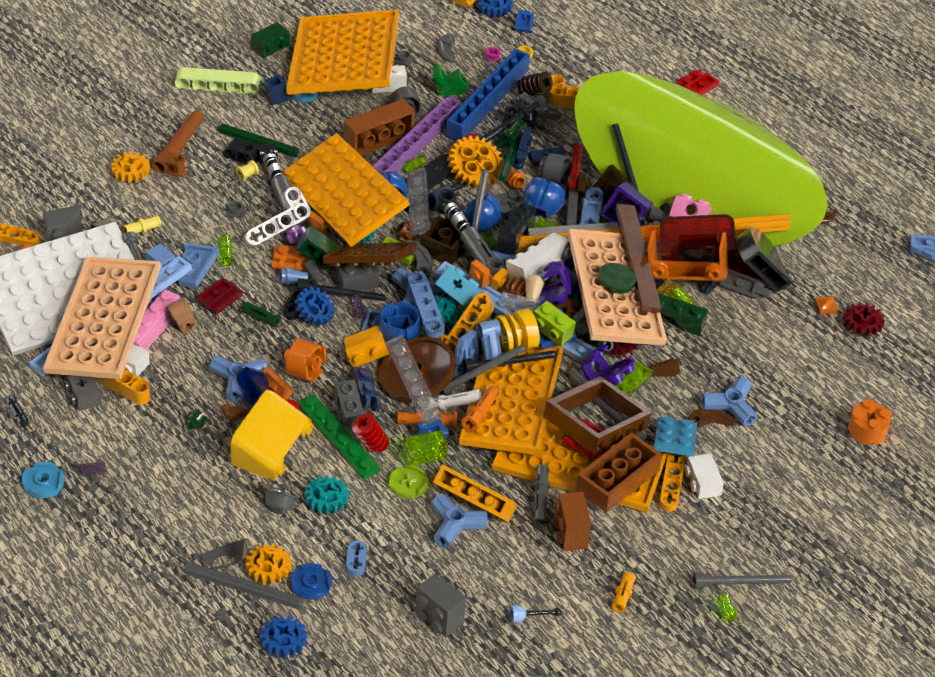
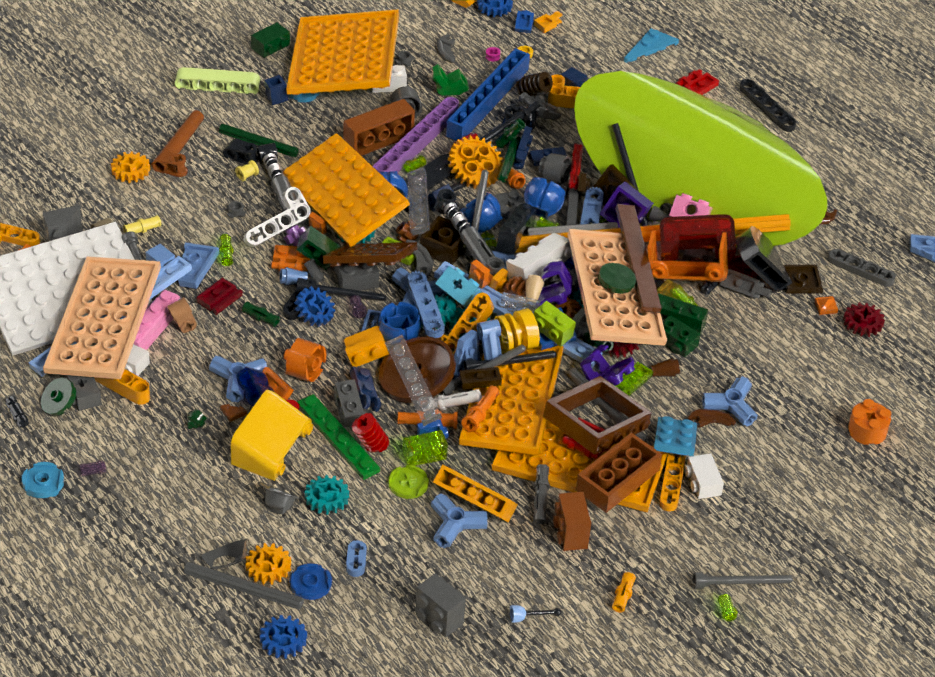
(58, 396): none -> plate
(480, 378): none -> dark brown plate
(546, 23): none -> light orange plate
(574, 77): none -> dark blue brick
(649, 44): none -> dark azure wing
(680, 337): none -> dark green brick
(765, 99): none -> black beam
(805, 279): none -> dark brown tile
(862, 266): none -> dark grey beam

